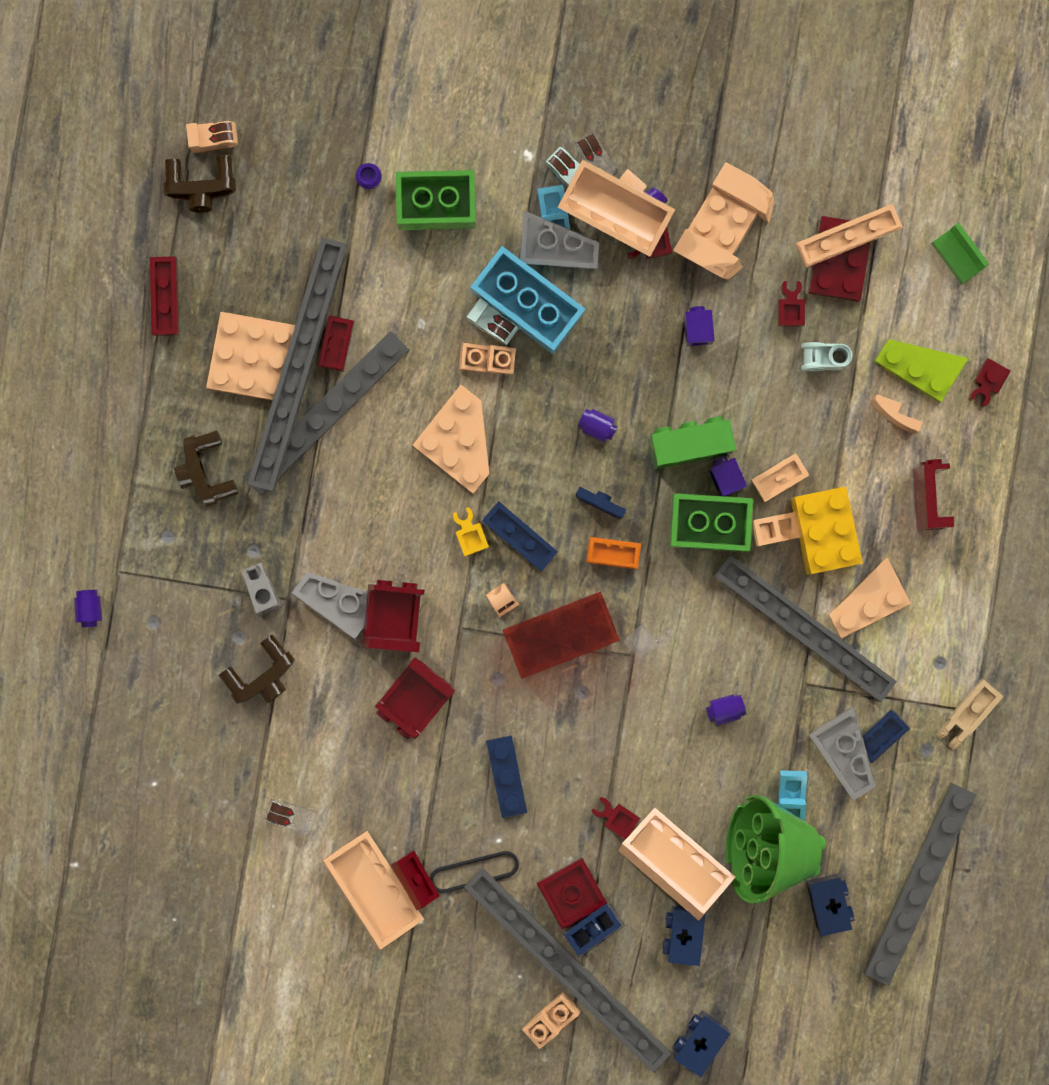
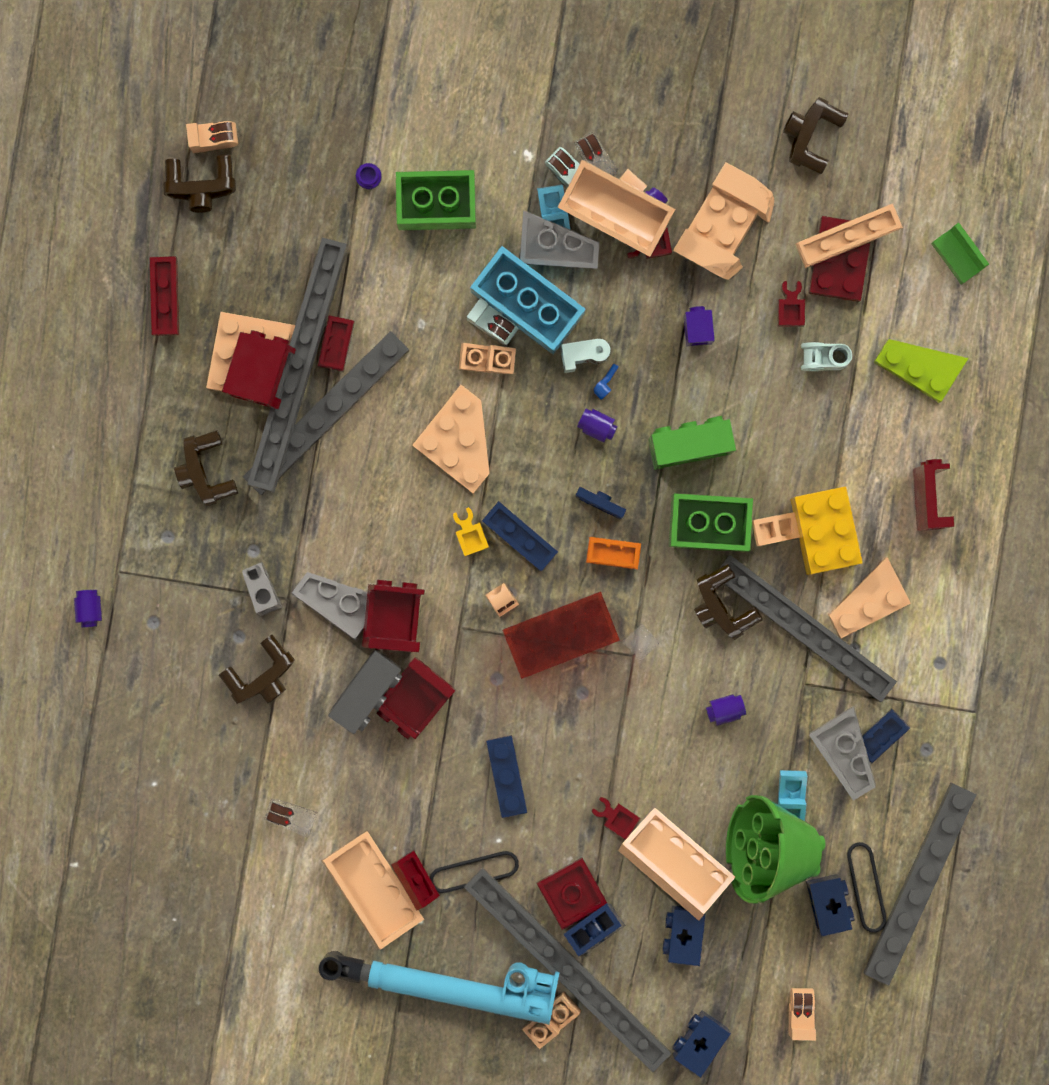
(257, 368): none -> dark red panel
(365, 692): none -> dark grey slope
(525, 1000): none -> medium azure piece
(584, 351): none -> light aqua leg
(602, 388): none -> blue hand
(713, 609): none -> dark brown connector
(727, 476): dark purple brick -> none
(779, 477): light nougat plate -> none
(802, 128): none -> dark brown connector
(802, 1014): none -> light nougat leg
(856, 888): none -> black piece
(889, 410): light nougat slope -> none
(970, 712): tan hinge -> none
(991, 379): dark red plate -> none

